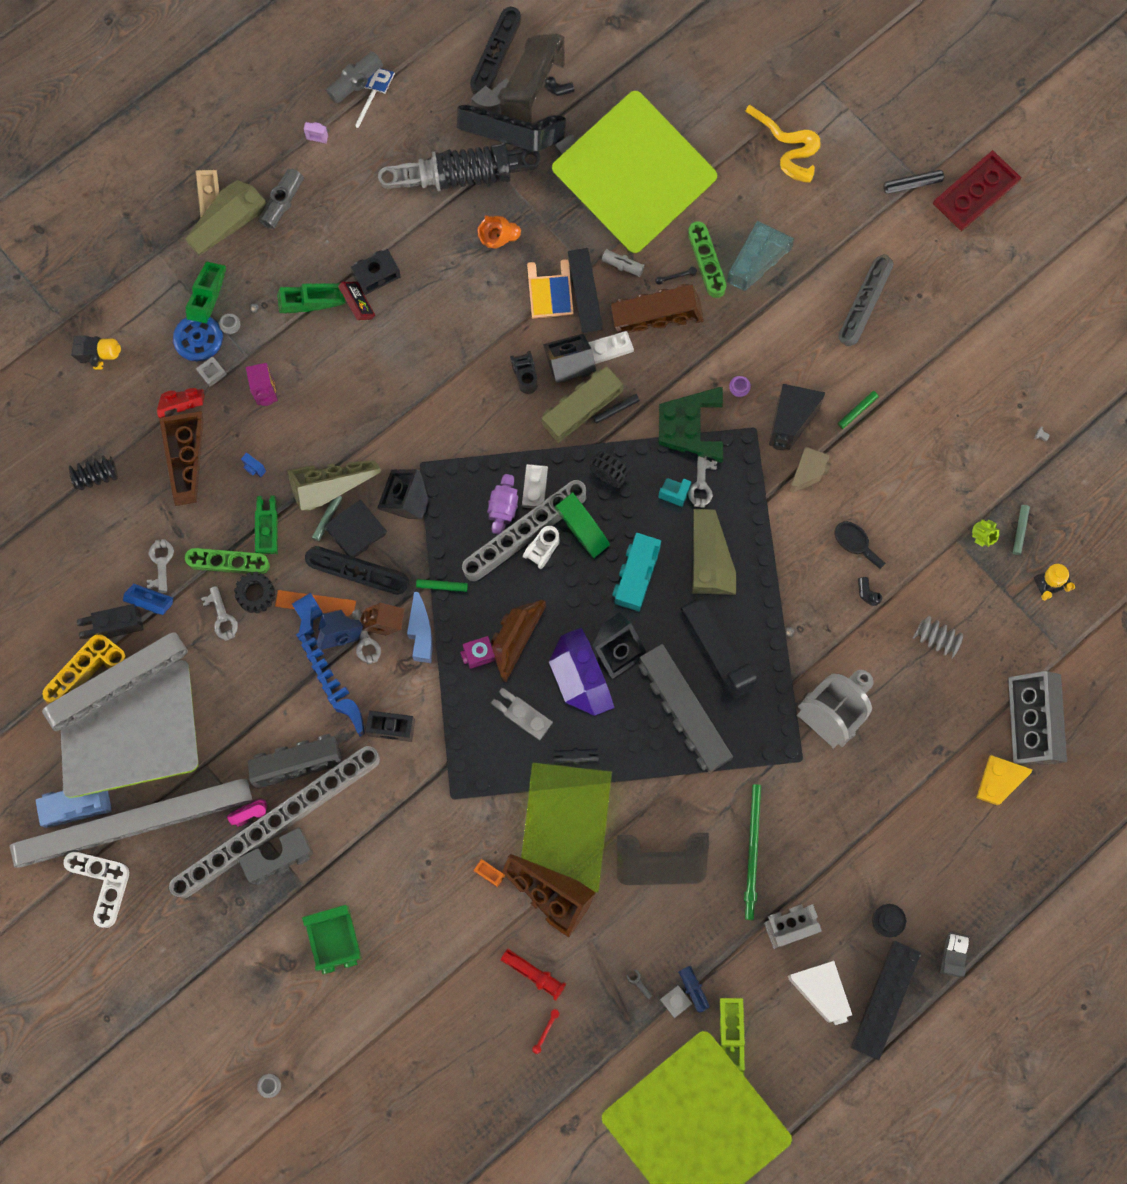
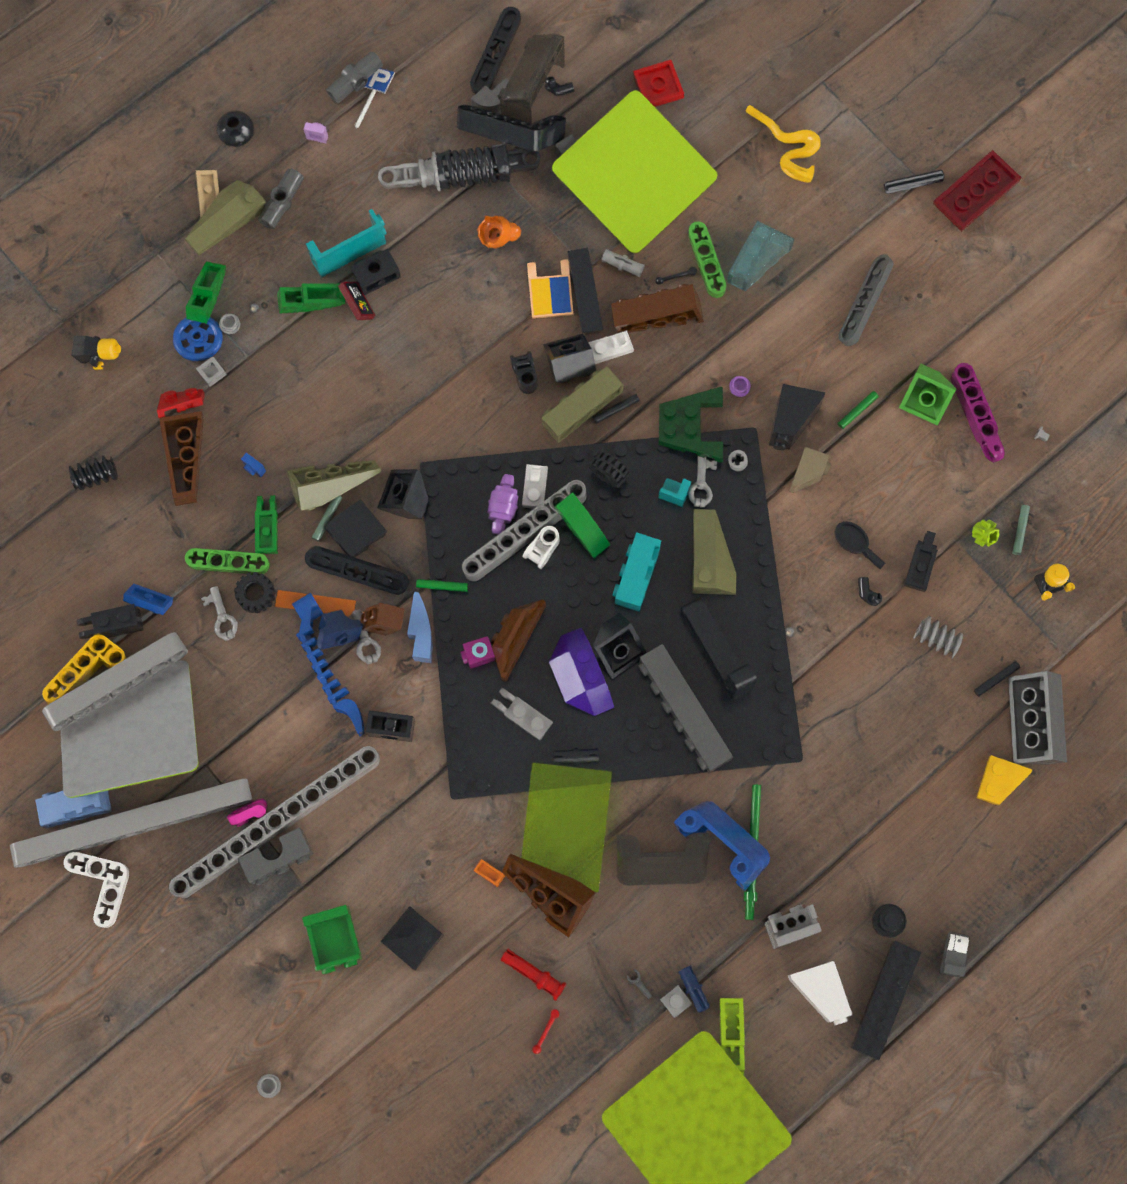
(161, 582): light grey piece -> none
(238, 135): none -> black piece
(262, 384): magenta brick -> none
(294, 762): dark grey slope -> none
(349, 249): none -> teal panel
(412, 938): none -> black slope
(659, 83): none -> red plate
(743, 464): none -> light grey bush
(751, 855): none -> blue windscreen
(838, 707): light grey animal -> none
(922, 563): none -> black hinge
(928, 395): none -> bright green slope
(988, 443): none -> magenta piece
(1000, 676): none -> black piece

